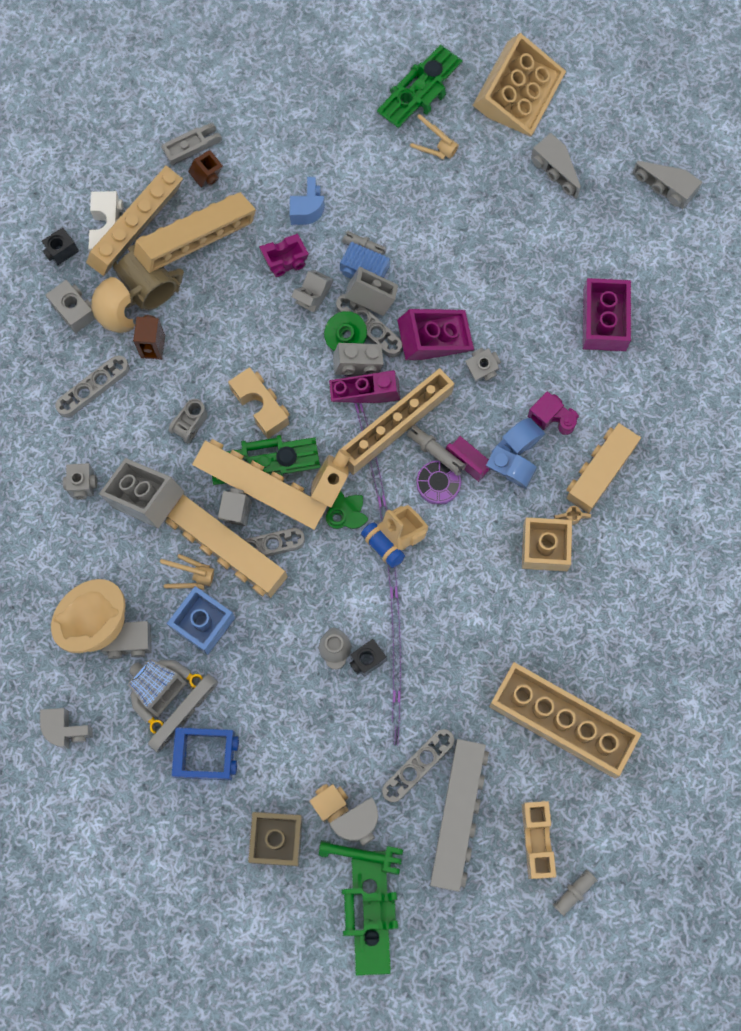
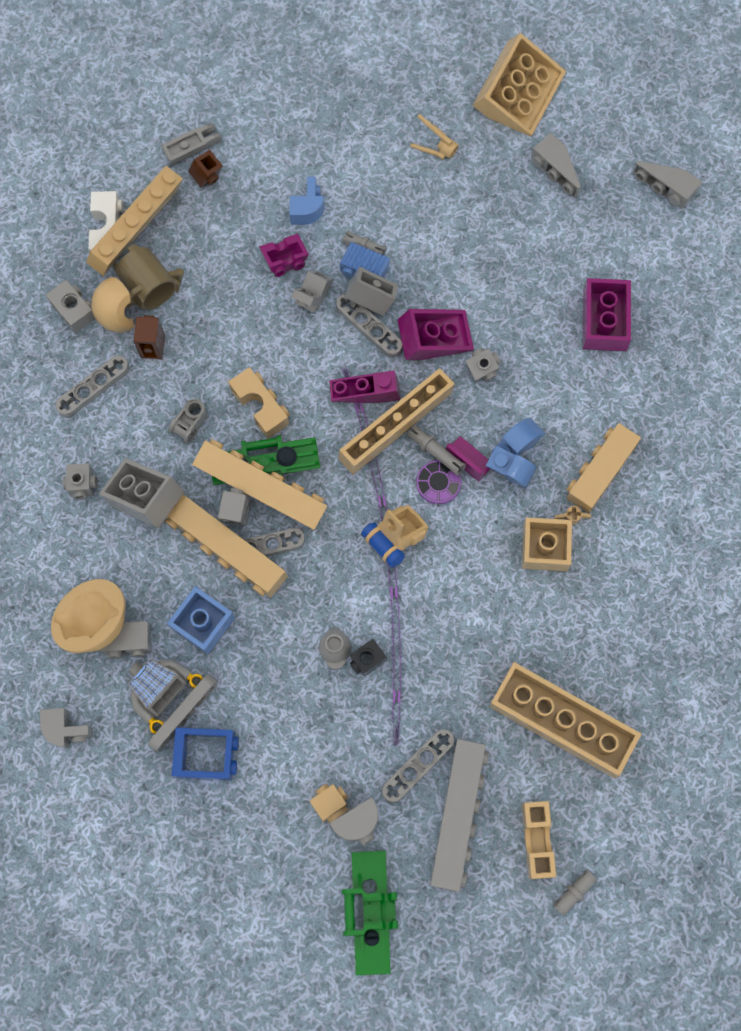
(57, 239): black brick -> none
(193, 232): tan brick -> none
(201, 573): tan plant -> none
(275, 839): dark tan brick -> none
(330, 478): tan torso -> none
(342, 323): green dish -> none
(349, 510): green plate -> none
(357, 359): light grey brick -> none
(386, 859): green hinge -> none
(424, 90): green piece -> none
(549, 410): magenta brick -> none

